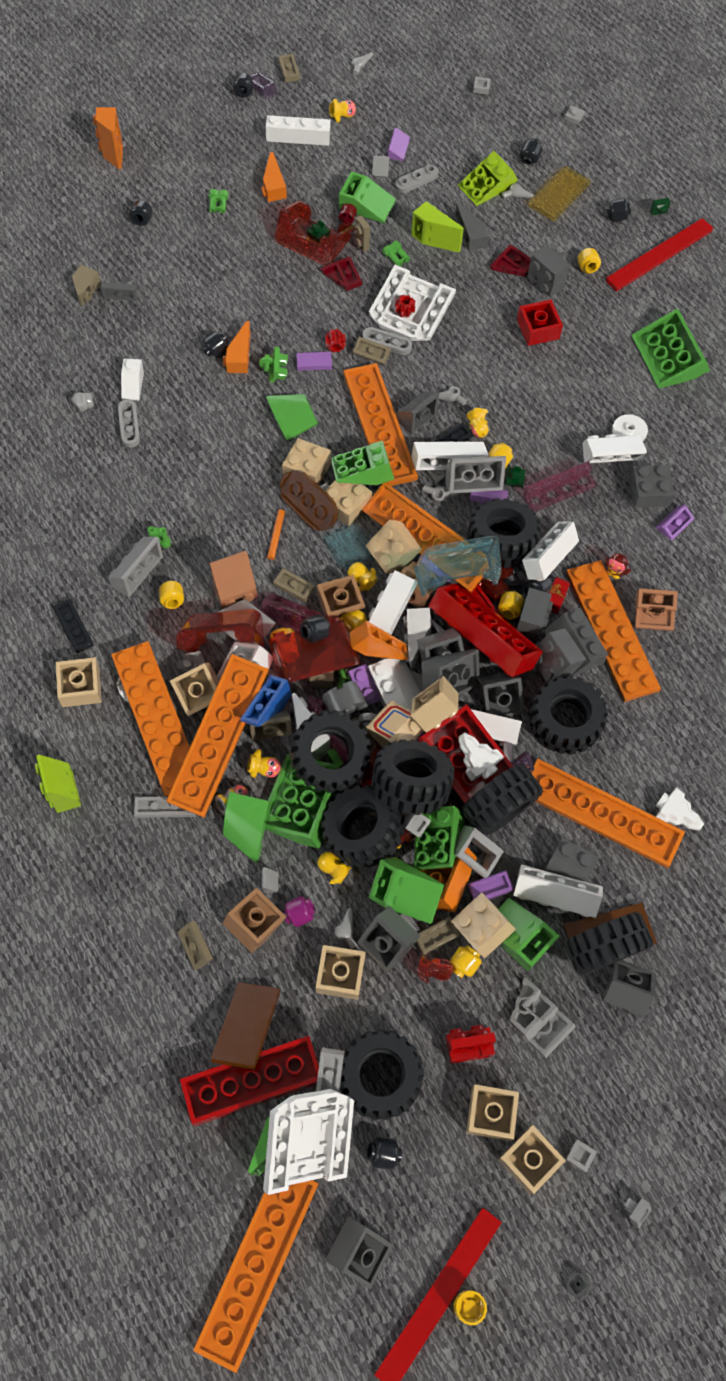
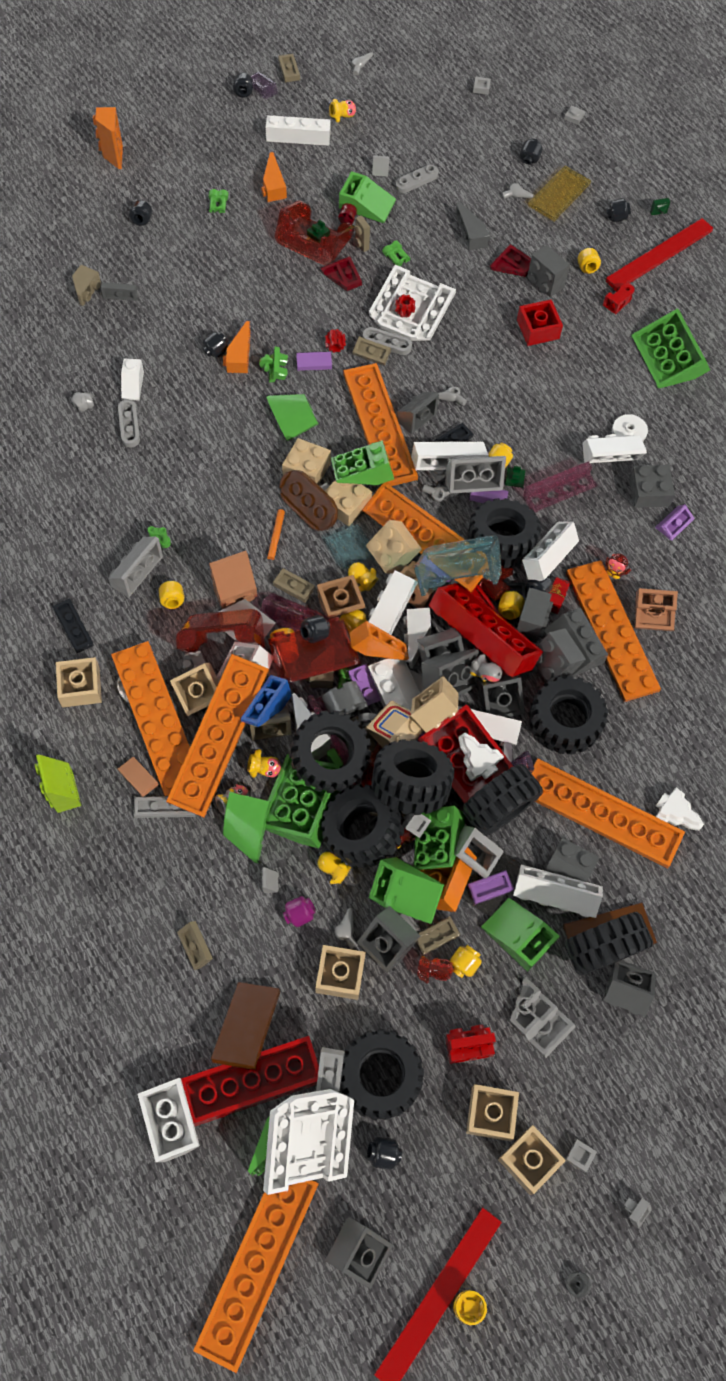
(138, 776): none -> nougat tile
(168, 1121): none -> white slope
(253, 920): medium nougat slope -> none
(398, 145): medium lavender slope -> none
(436, 228): lime slope -> none
(477, 422): yellow animal -> none
(483, 925): tan brick -> none
(485, 670): none -> light grey animal
(488, 179): lime slope -> none
(620, 299): none -> red leg

